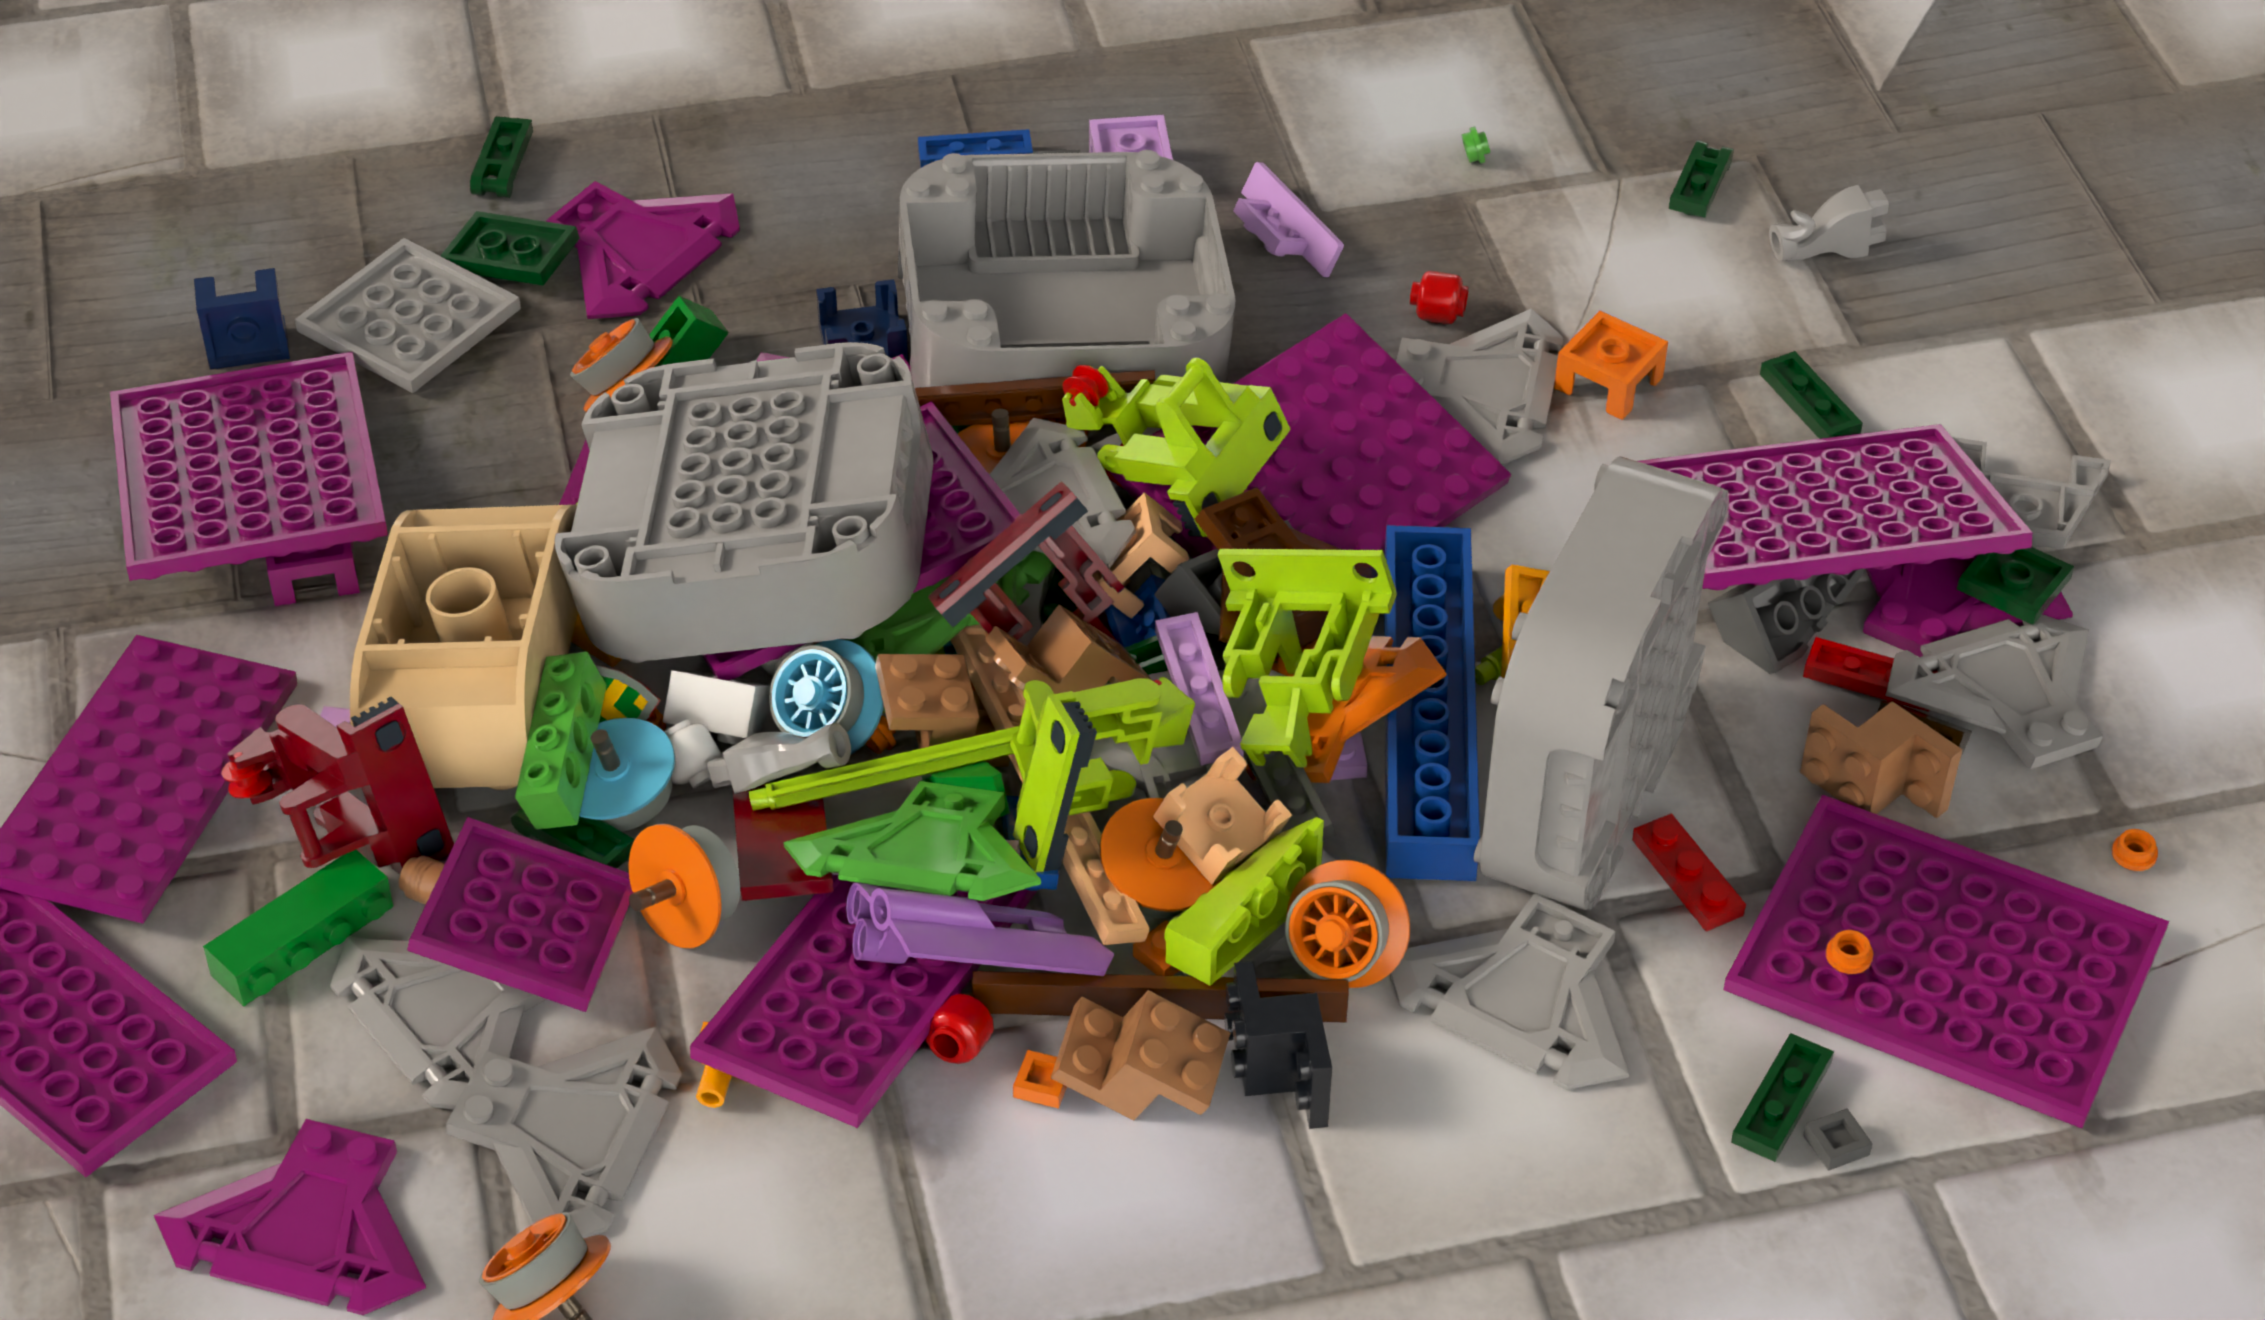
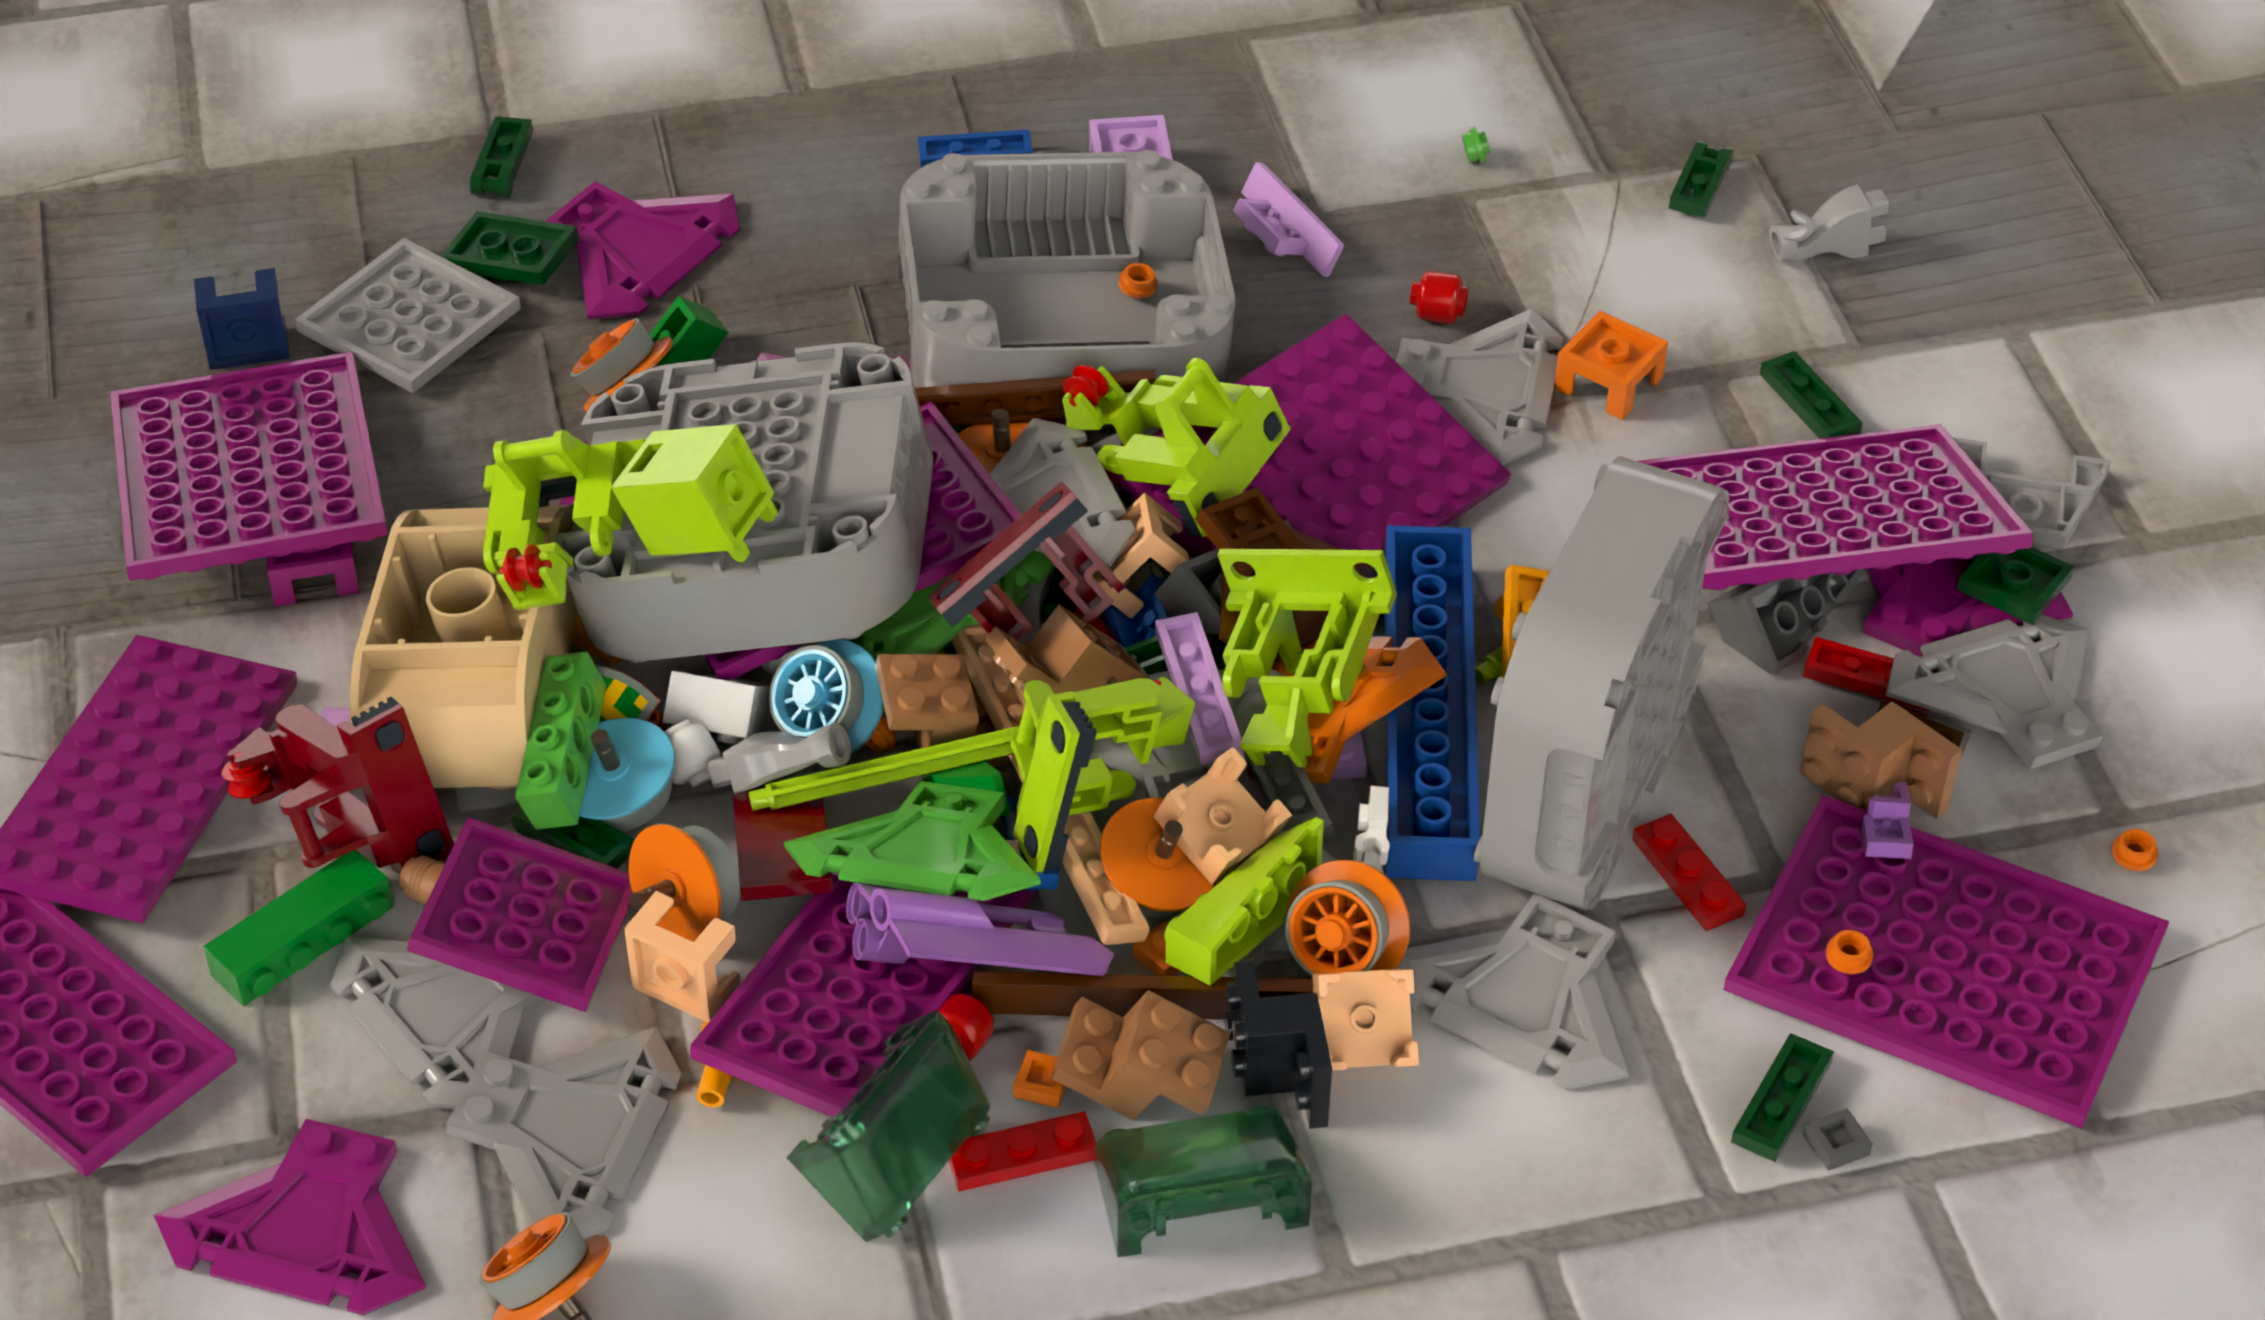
(525, 481): none -> lime container
(677, 968): none -> light nougat panel
(695, 491): none -> lime container
(869, 325): dark blue panel -> none
(896, 1129): none -> clear green windscreen
(1023, 1151): none -> red plate
(1138, 281): none -> orange plate
(1201, 1170): none -> clear green windscreen
(1367, 1017): none -> light nougat panel
(1373, 845): none -> white plate
(1887, 825): none -> medium lavender slope

